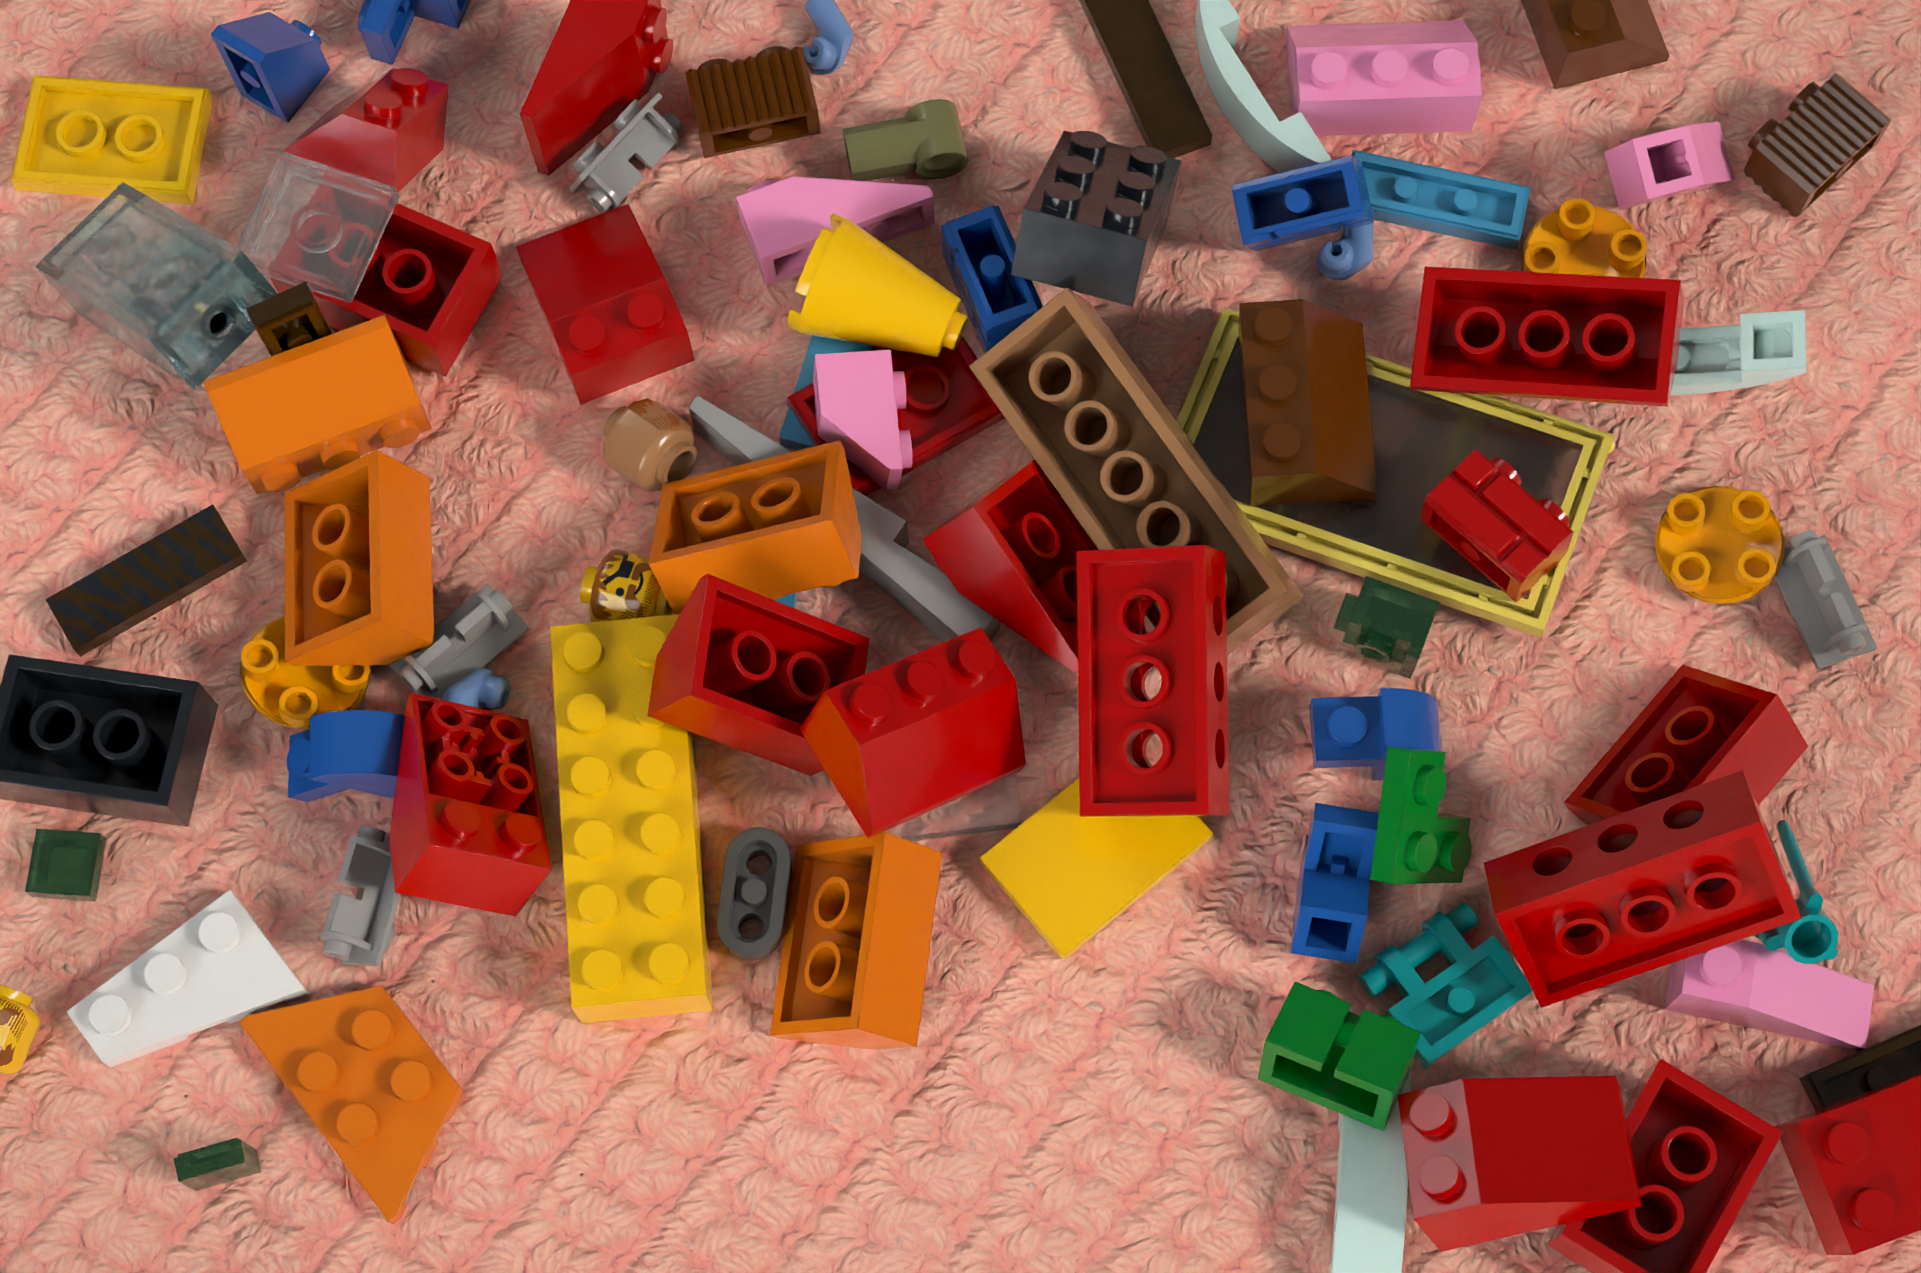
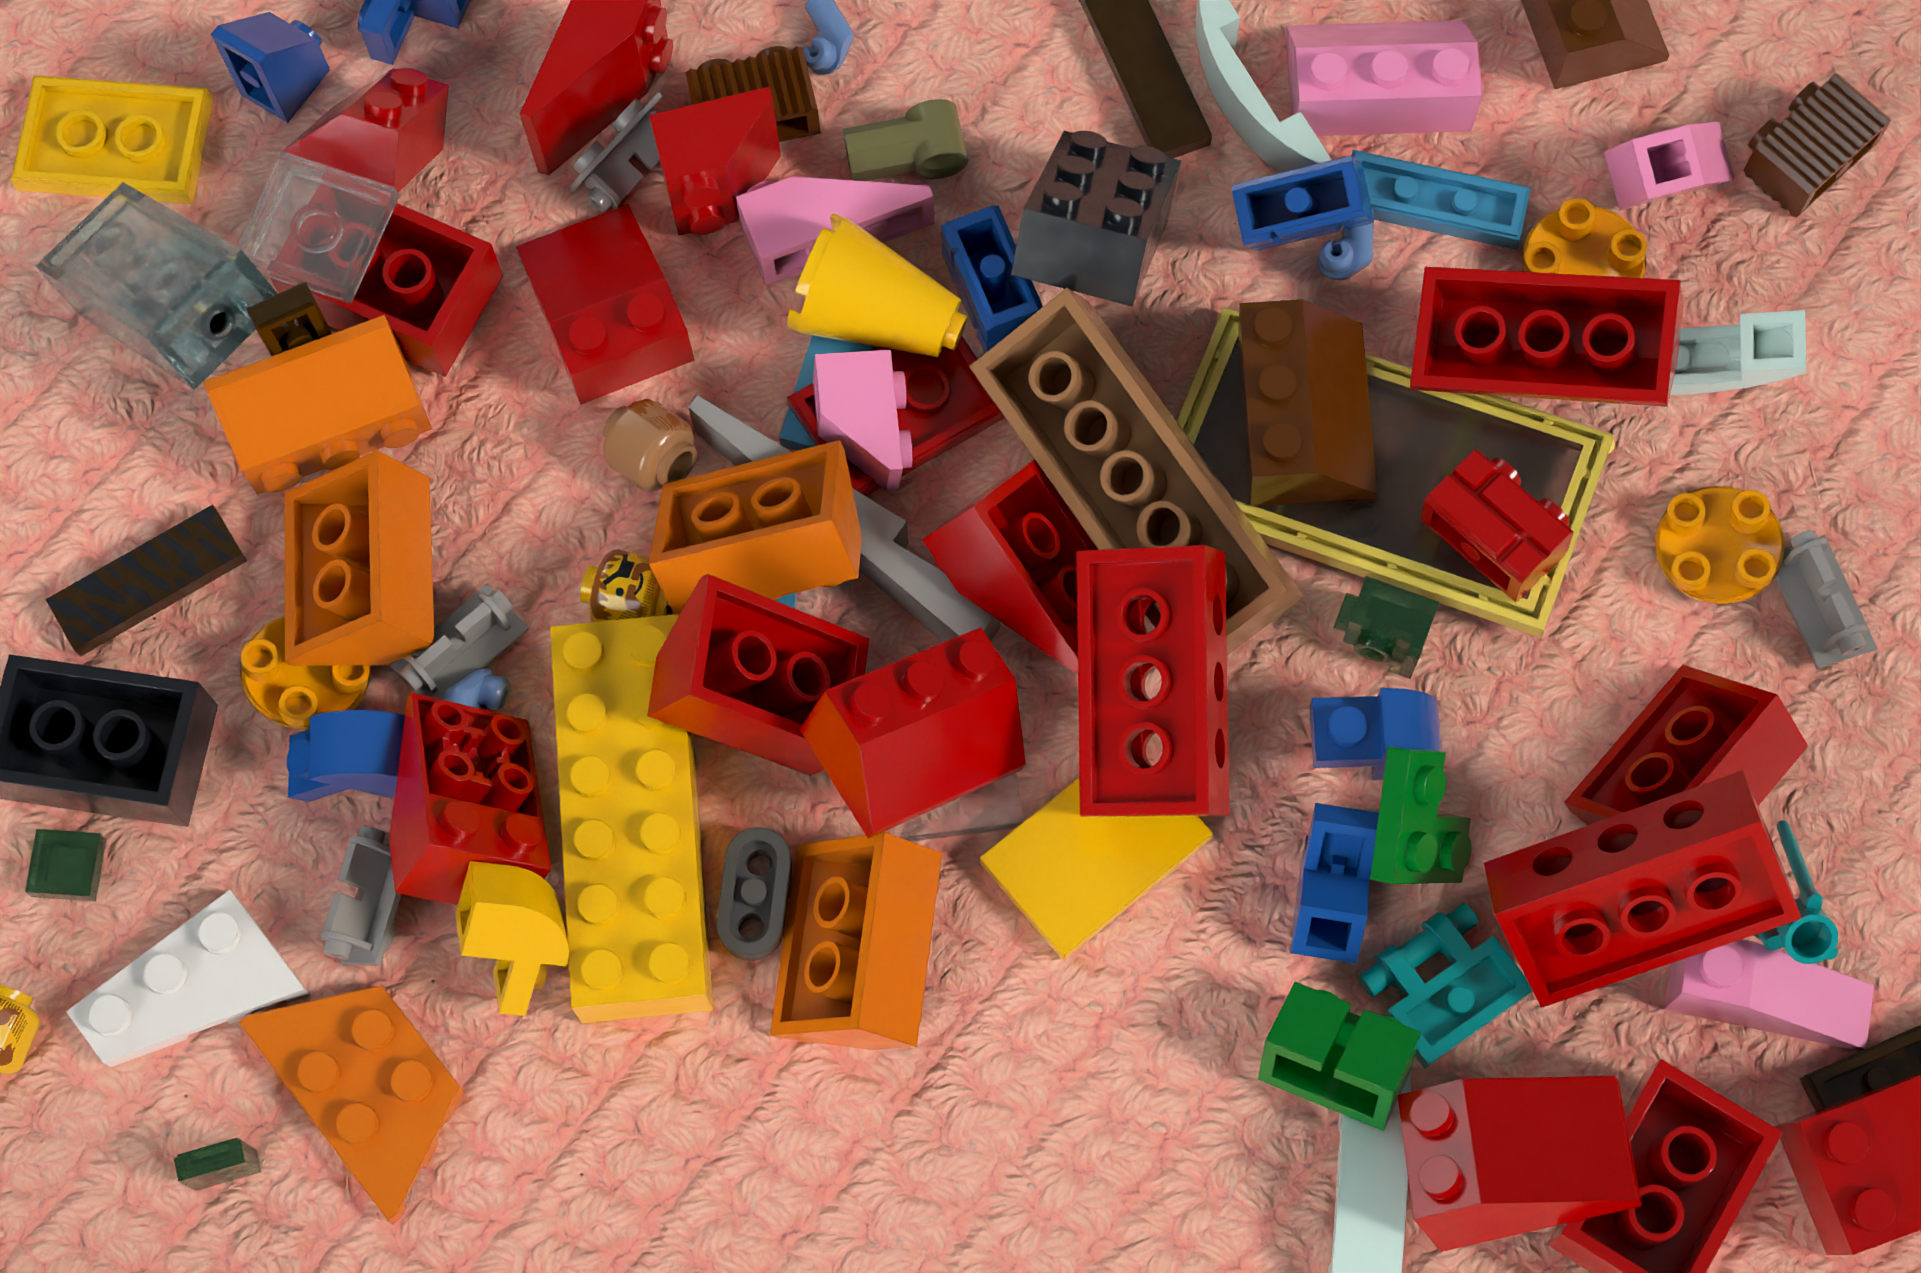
(518, 922): none -> yellow brick
(714, 155): none -> red slope

